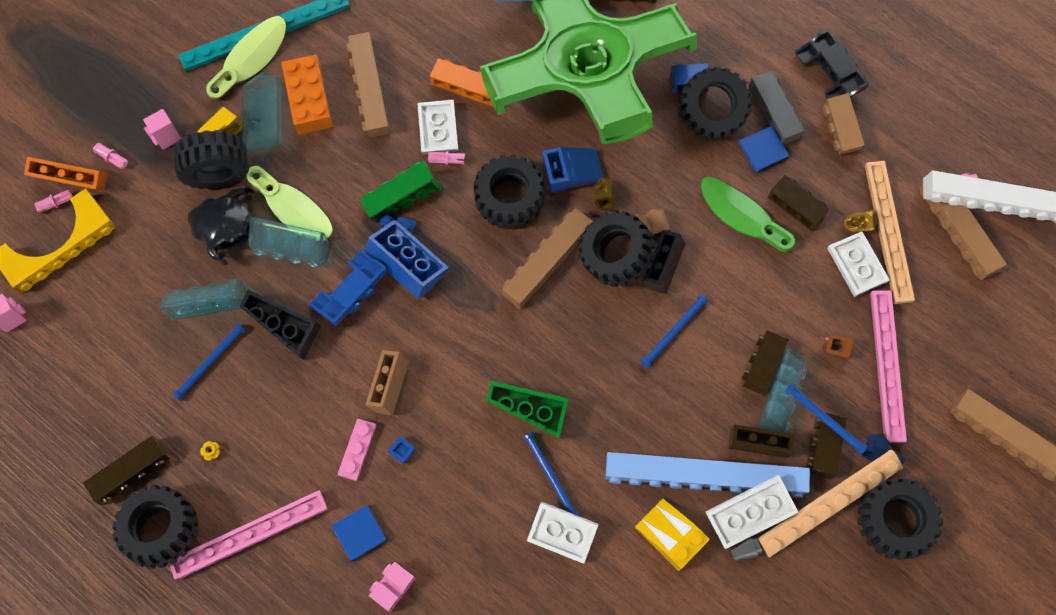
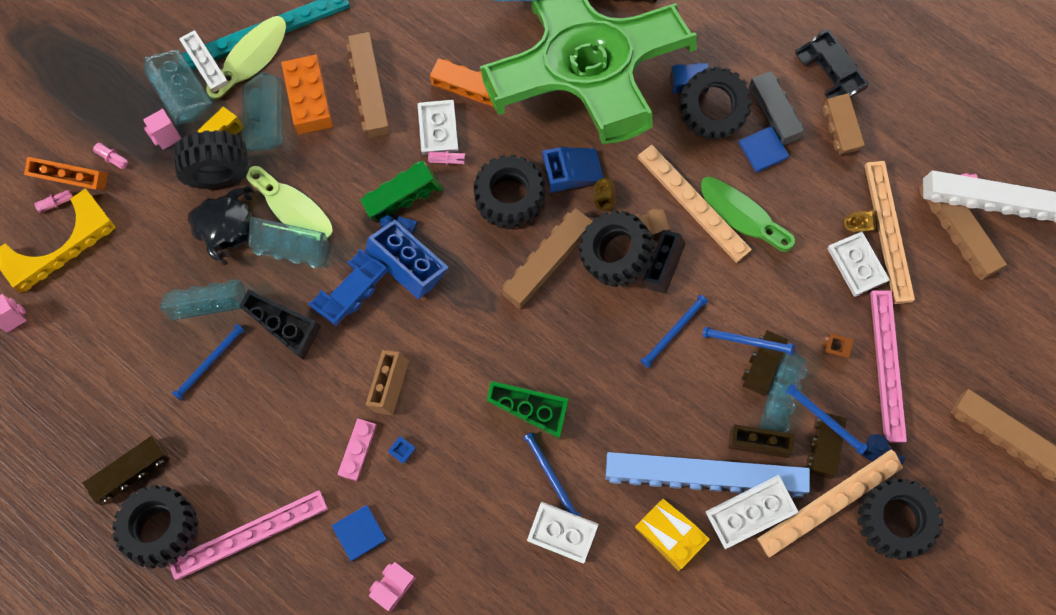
(176, 86): none -> clear light blue slope
(204, 61): none -> white plate
(210, 455): yellow plate -> none
(694, 204): none -> light nougat plate
(747, 549): dark grey cone -> none
(789, 349): none -> blue bar
(798, 202): dark brown brick -> none

